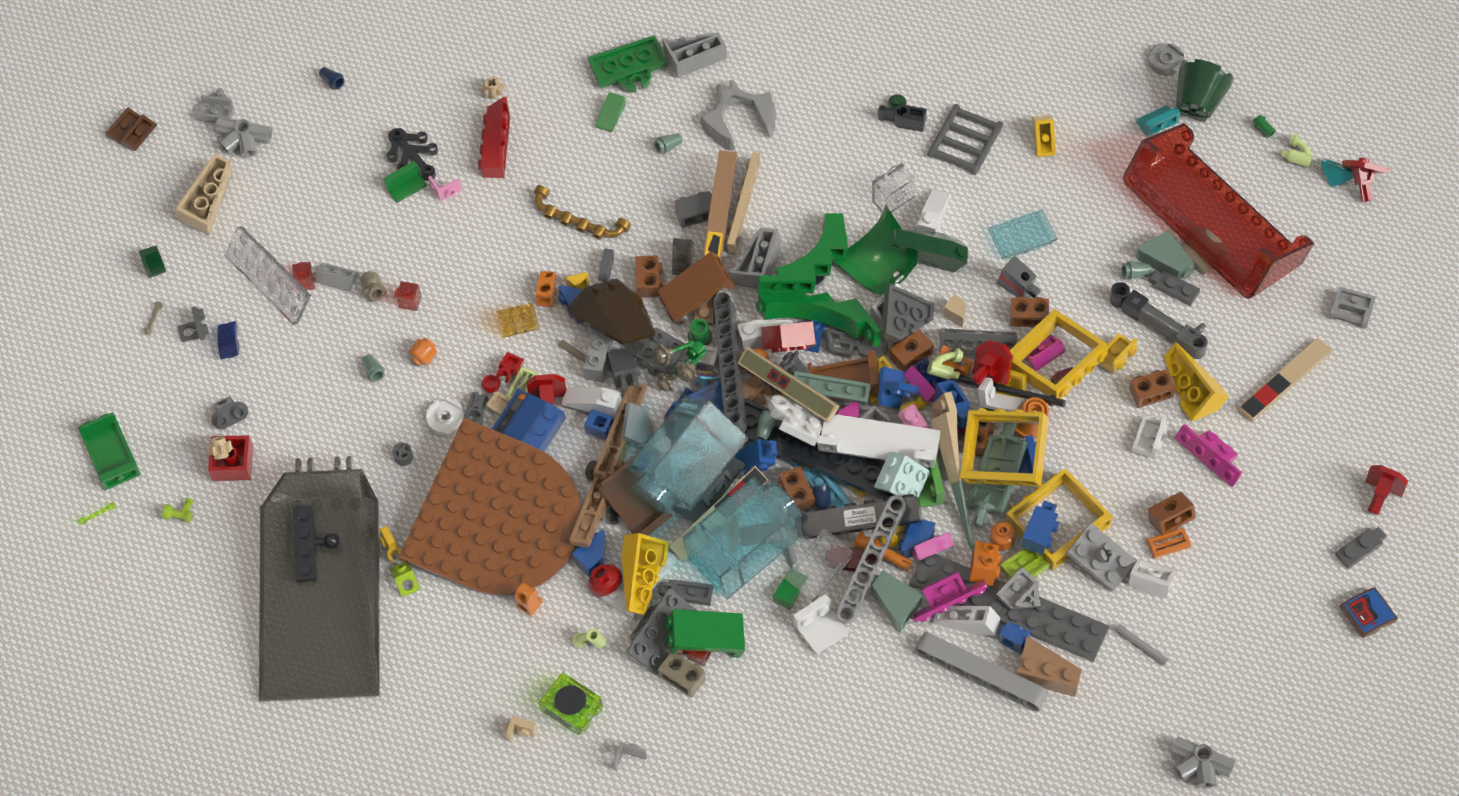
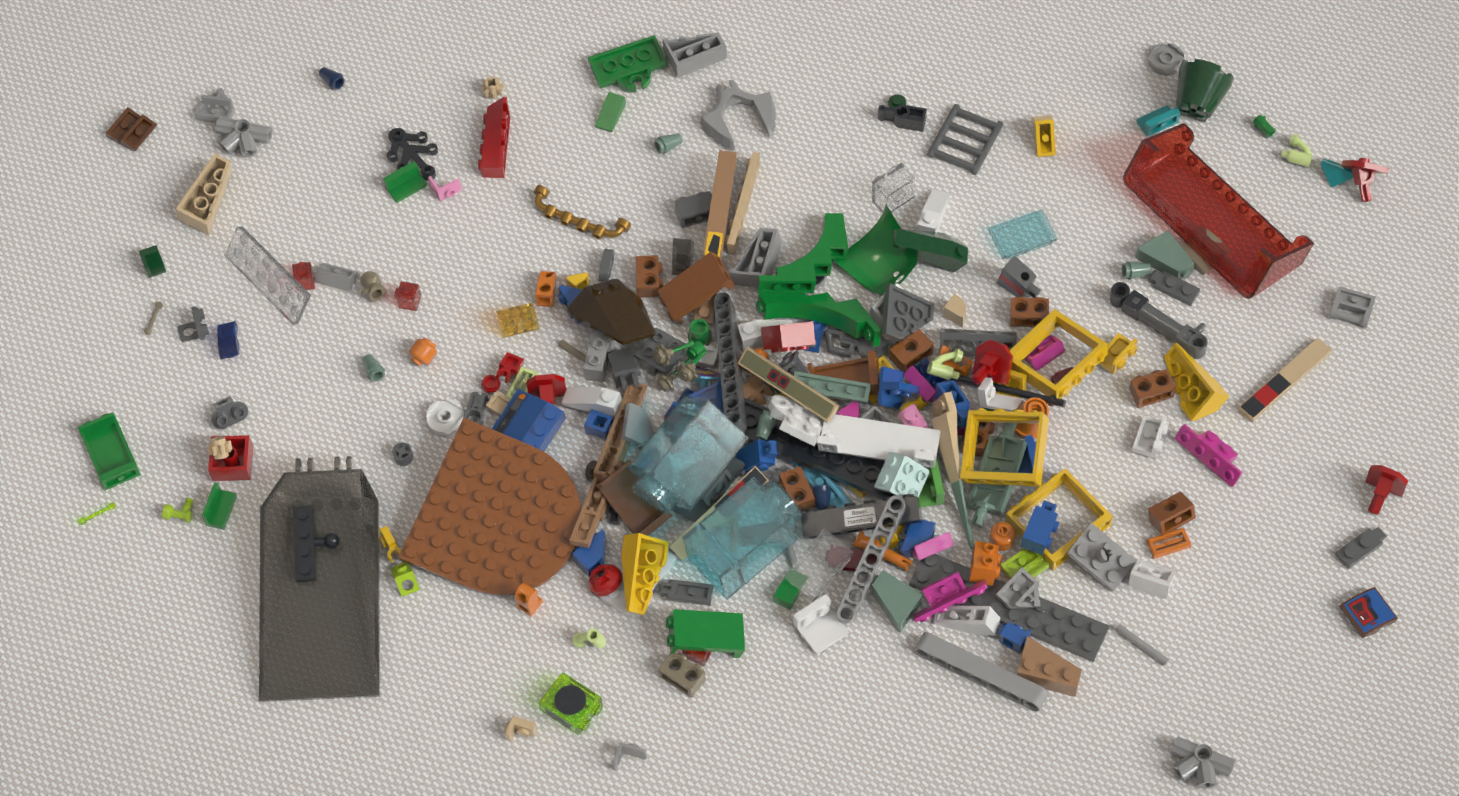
(218, 507): none -> green panel
(651, 634): dark grey bracket -> none

